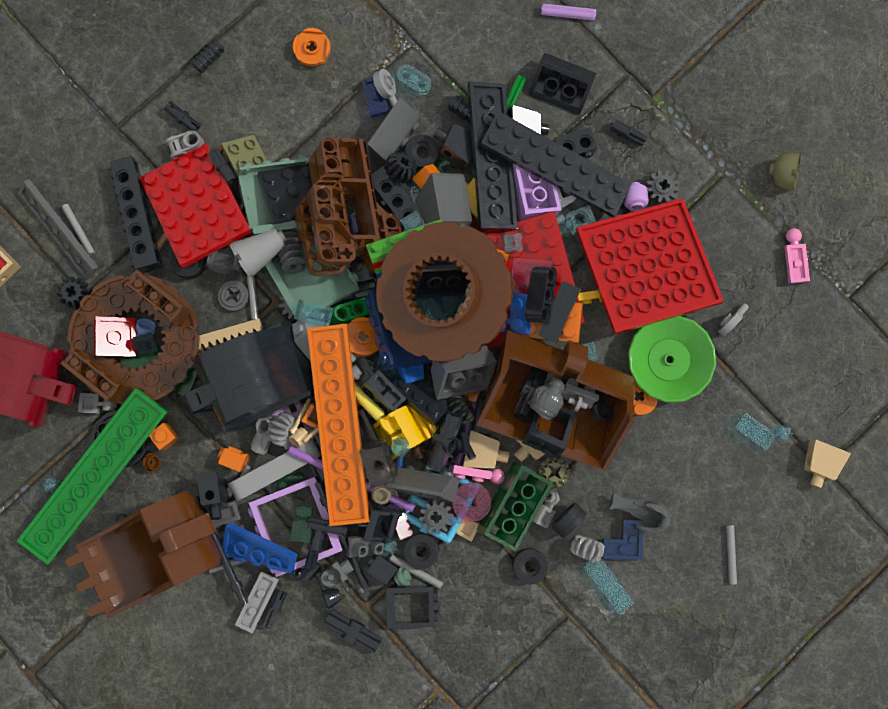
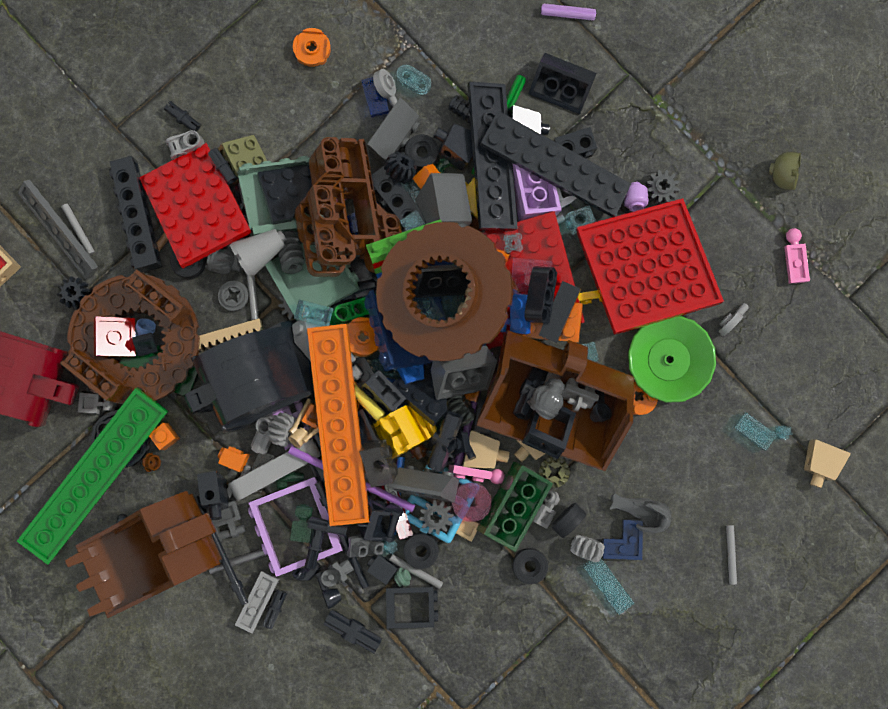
(50, 485): clear light blue plate -> none
(207, 56): black piece -> none
(253, 548): blue wing -> none
(381, 494): dark tan plate -> none
(400, 446): clear light blue plate -> none
(628, 132): black axle -> none

